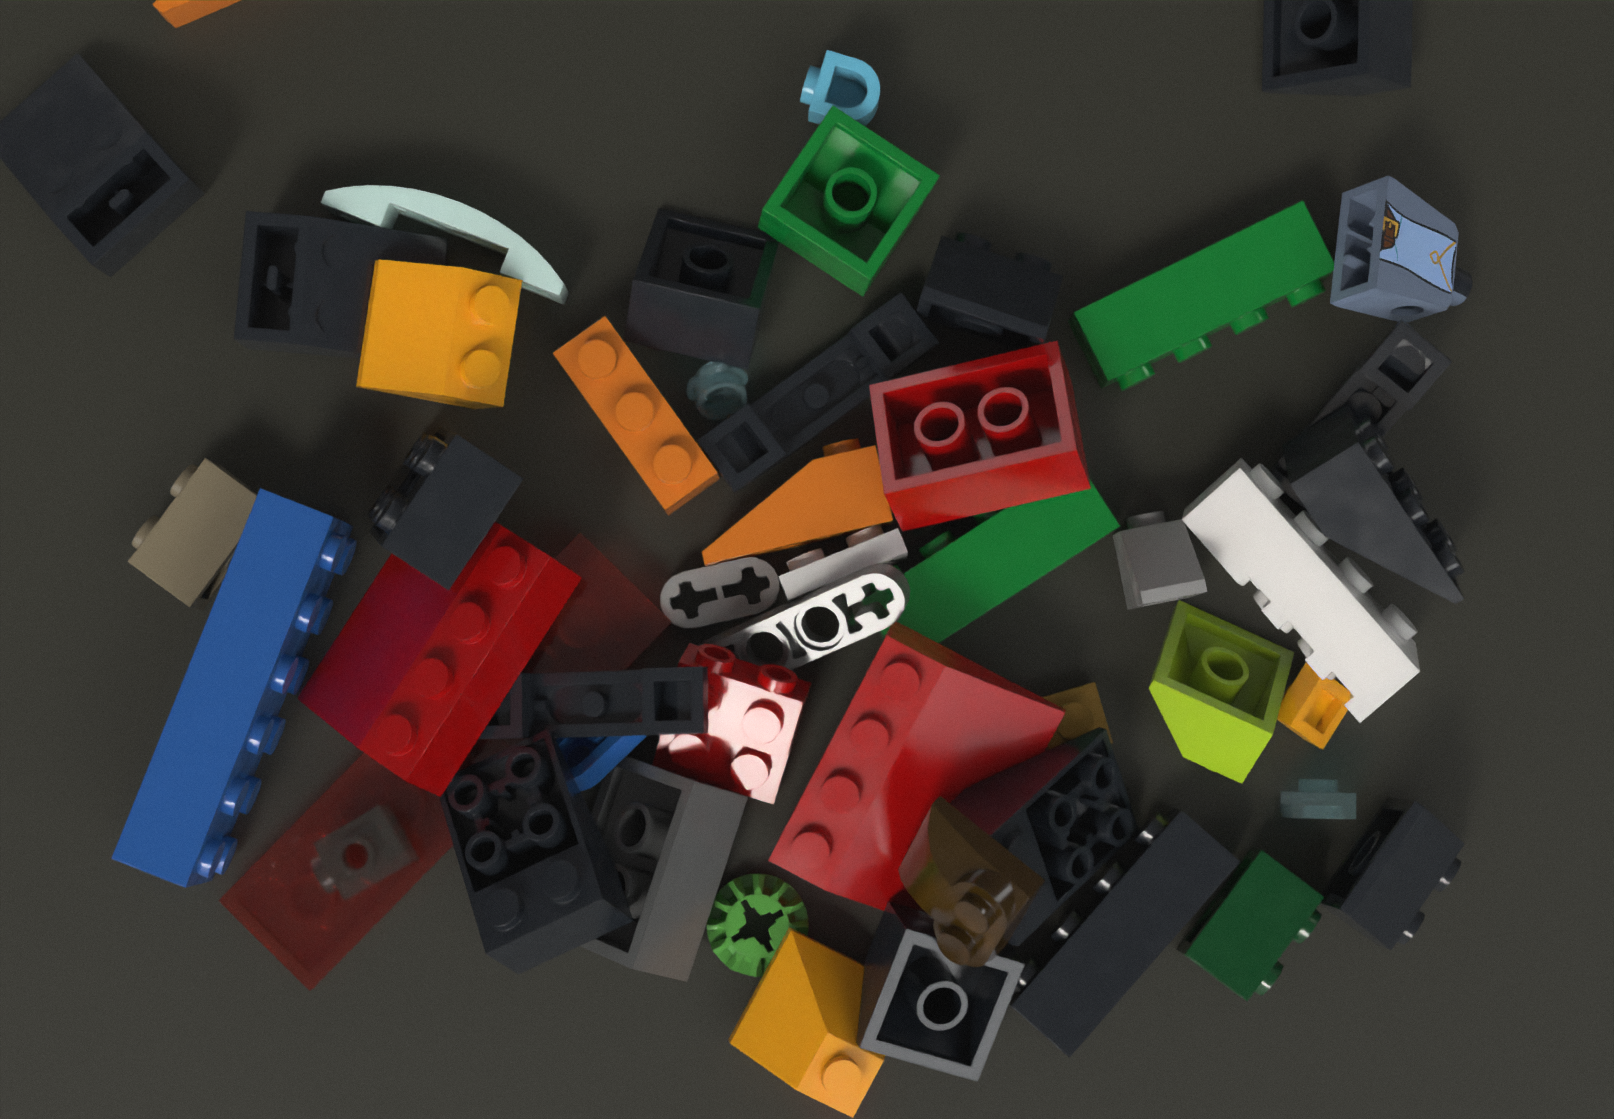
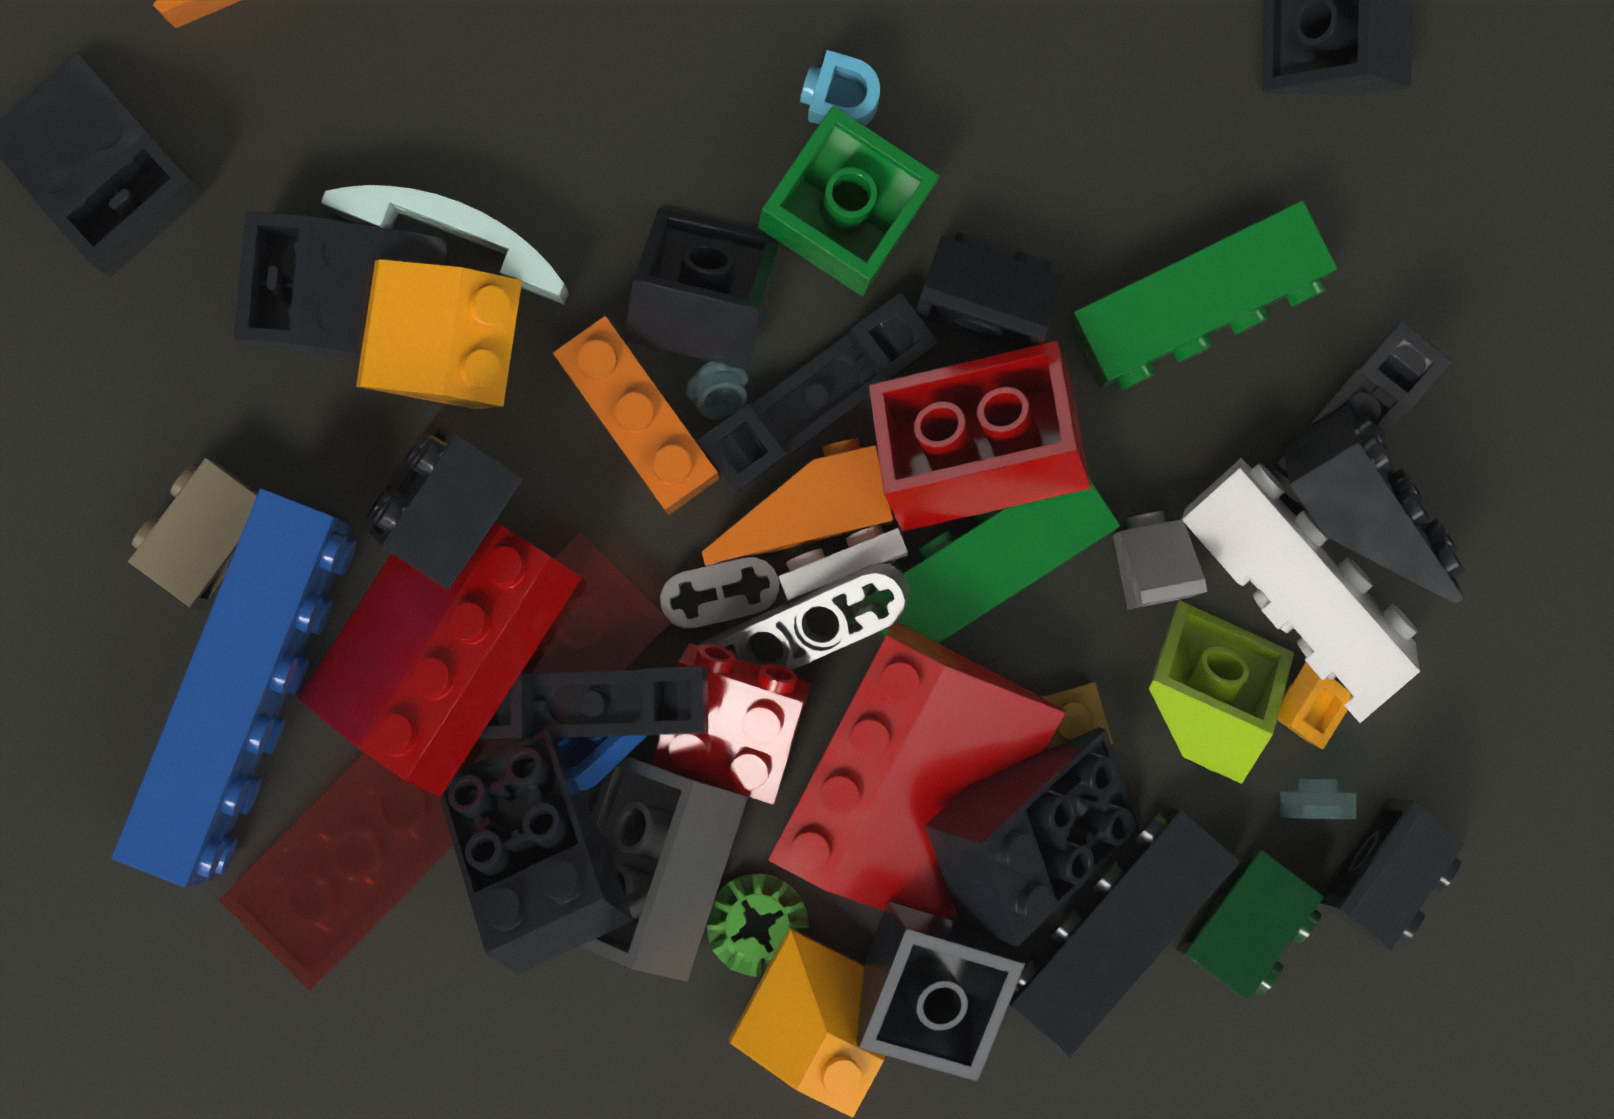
(386, 846): clear smoke brick -> none
(967, 885): dark brown slope -> none
(1395, 255): sand blue torso -> none

